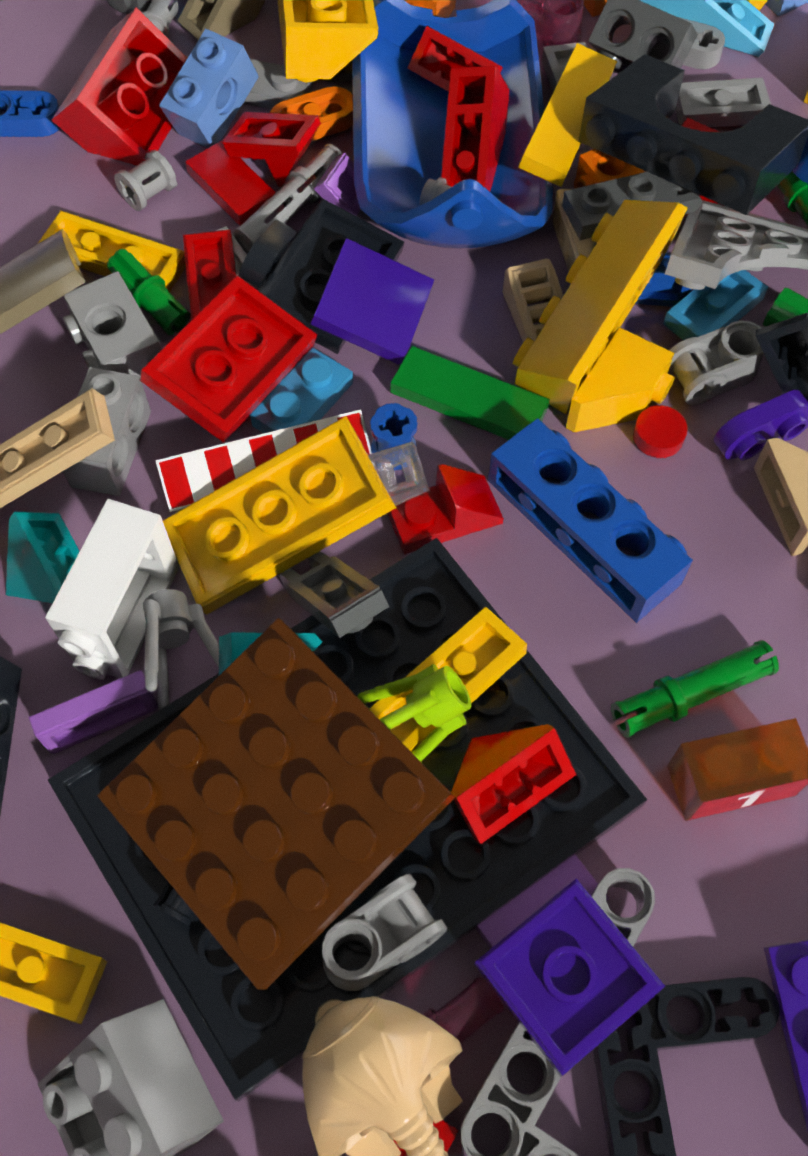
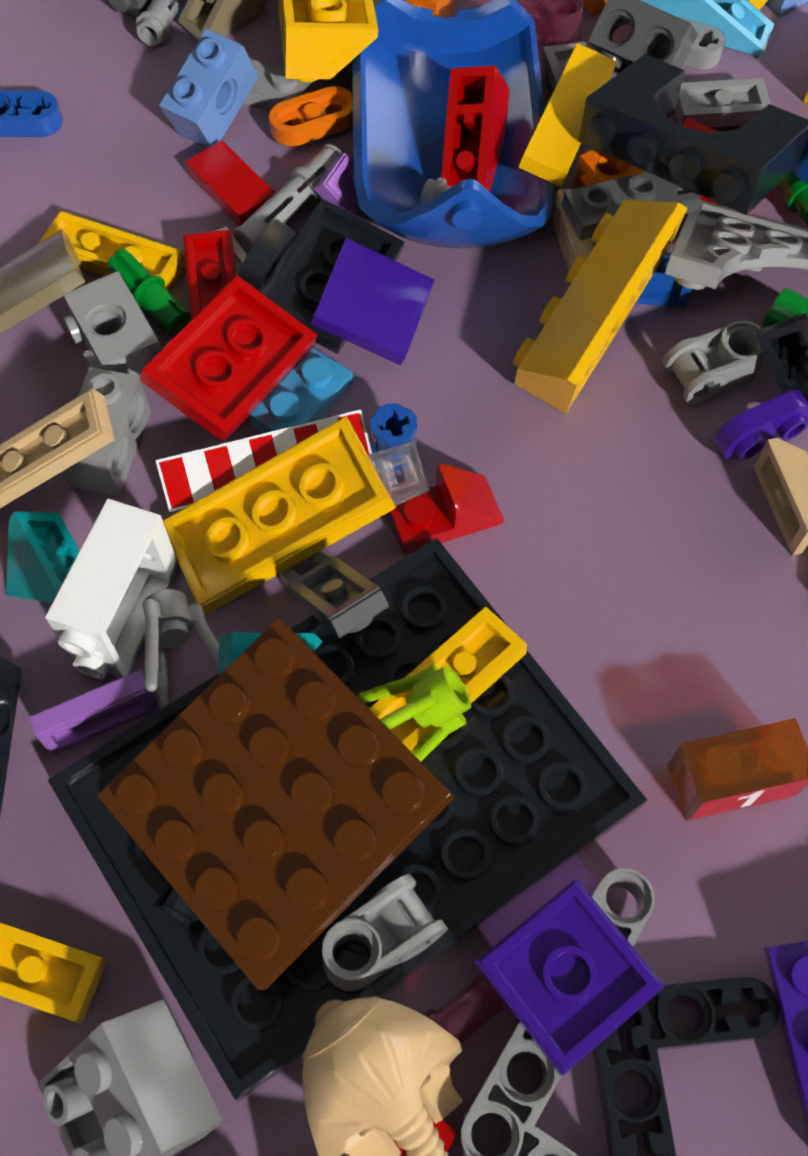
(119, 93): red slope -> none
(161, 177): light grey bush -> none
(272, 137): red slope -> none
(439, 54): red slope -> none
(466, 394): green tile -> none
(508, 776): red slope -> none
(527, 285): tan slope -> none
(591, 544): blue brick -> none
(621, 383): yellow slope -> none
(660, 431): red tile -> none
(674, 696): green pin -> none
(715, 308): dark azure plate -> none

